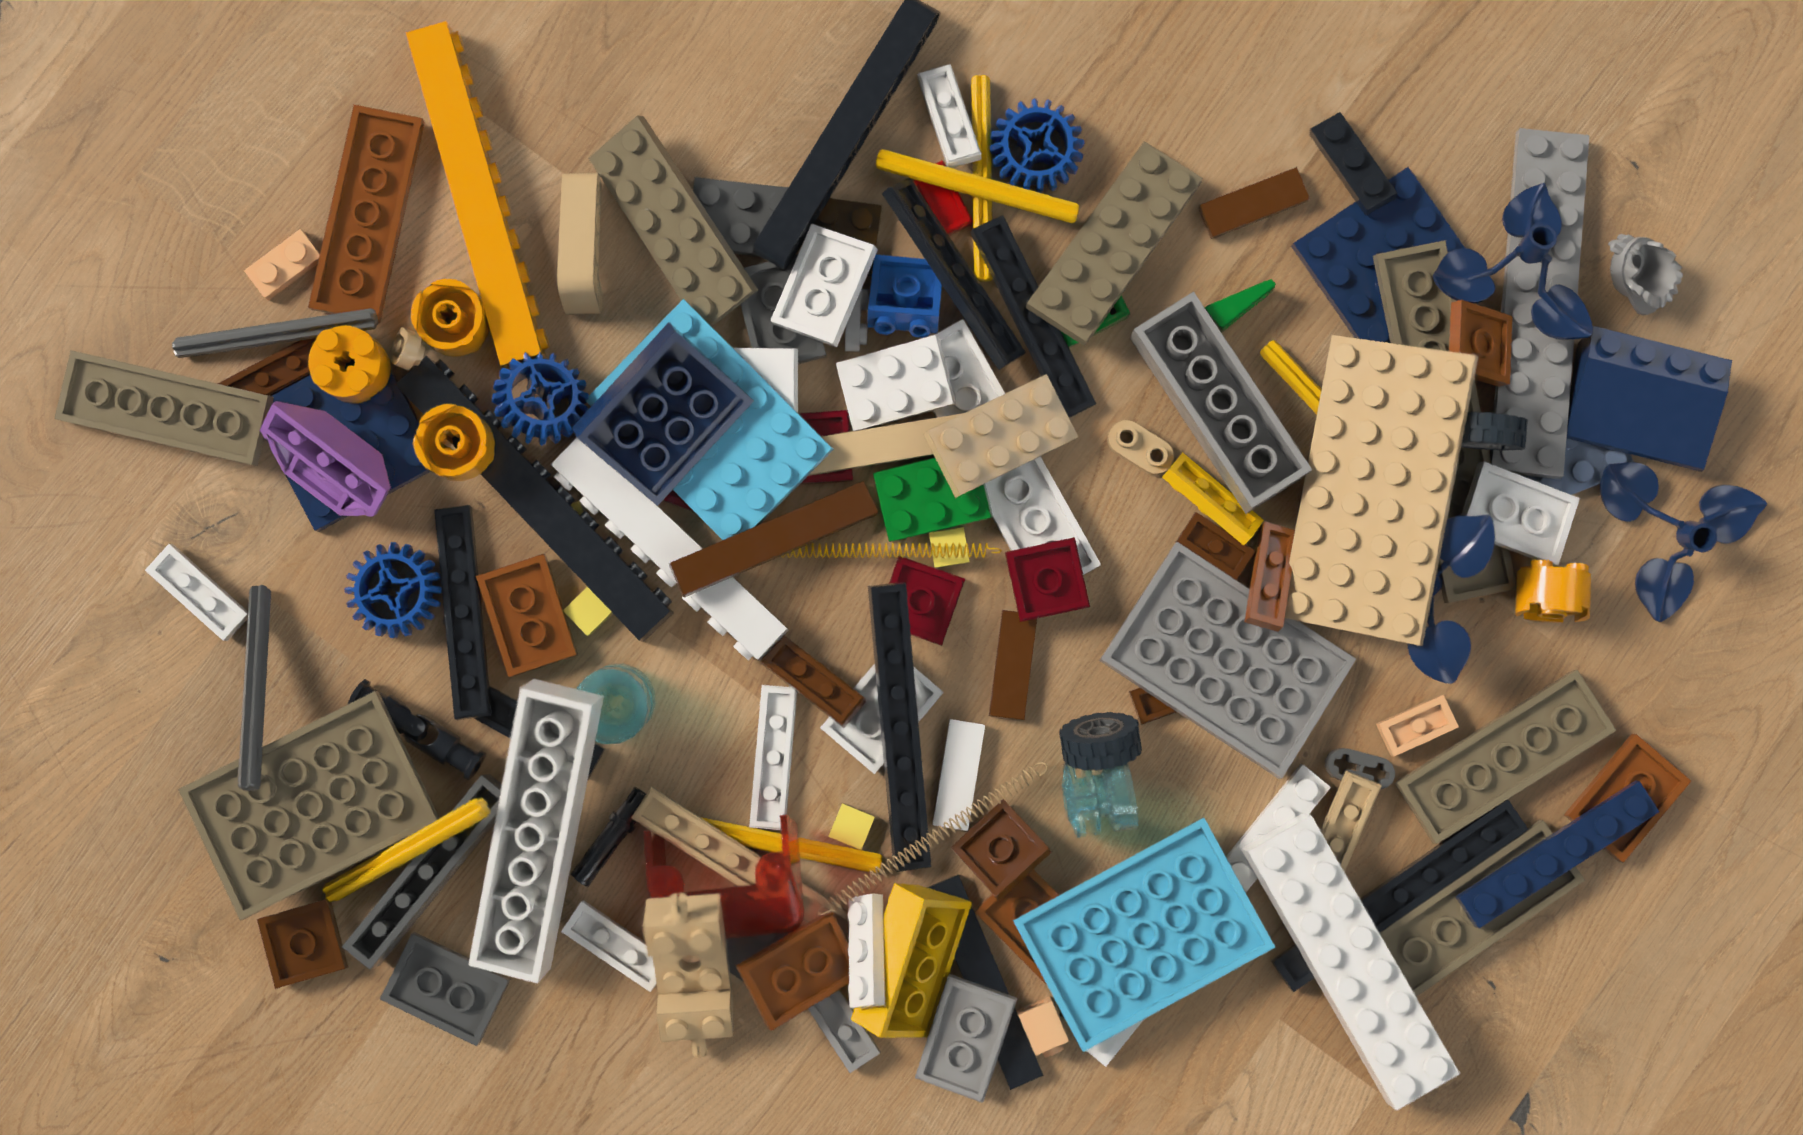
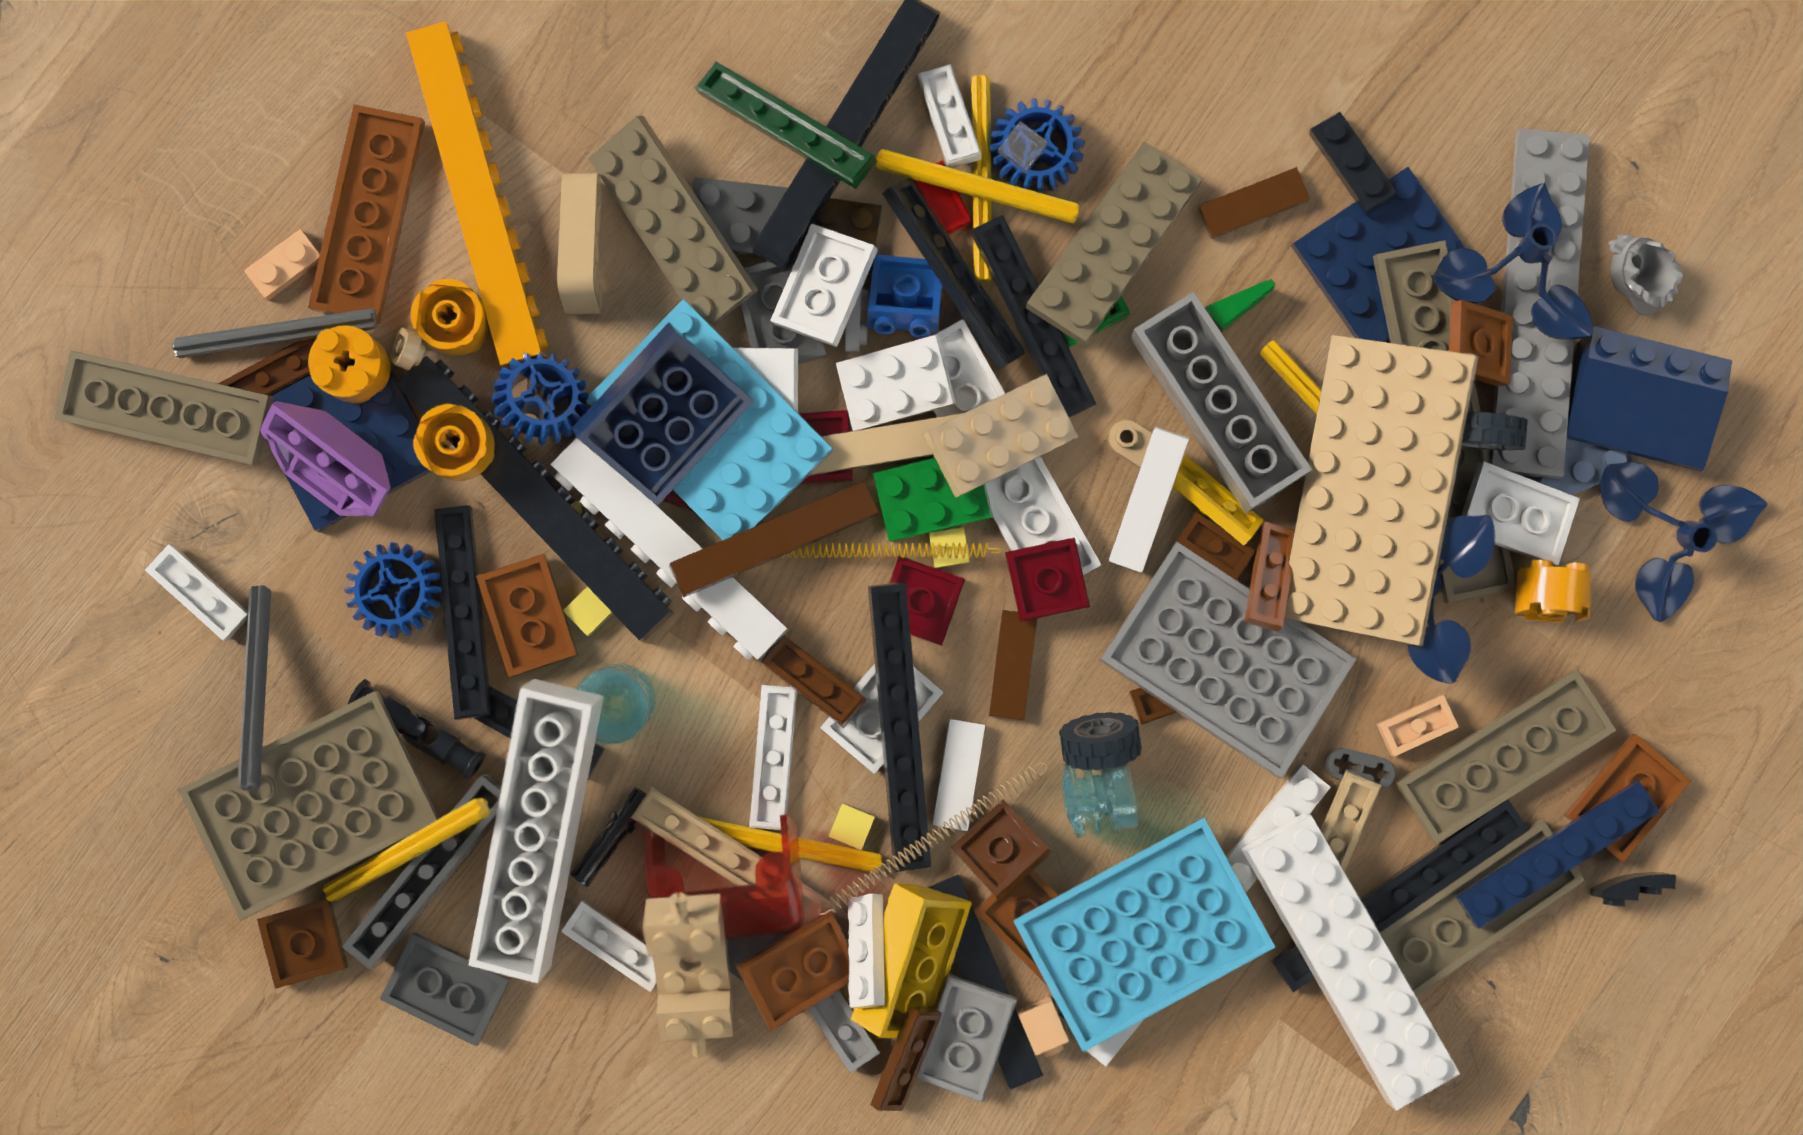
(786, 125): none -> dark green tile
(906, 1058): none -> reddish brown tile
(1022, 147): none -> clear tile
(1148, 499): none -> white tile
(1626, 887): none -> black slope

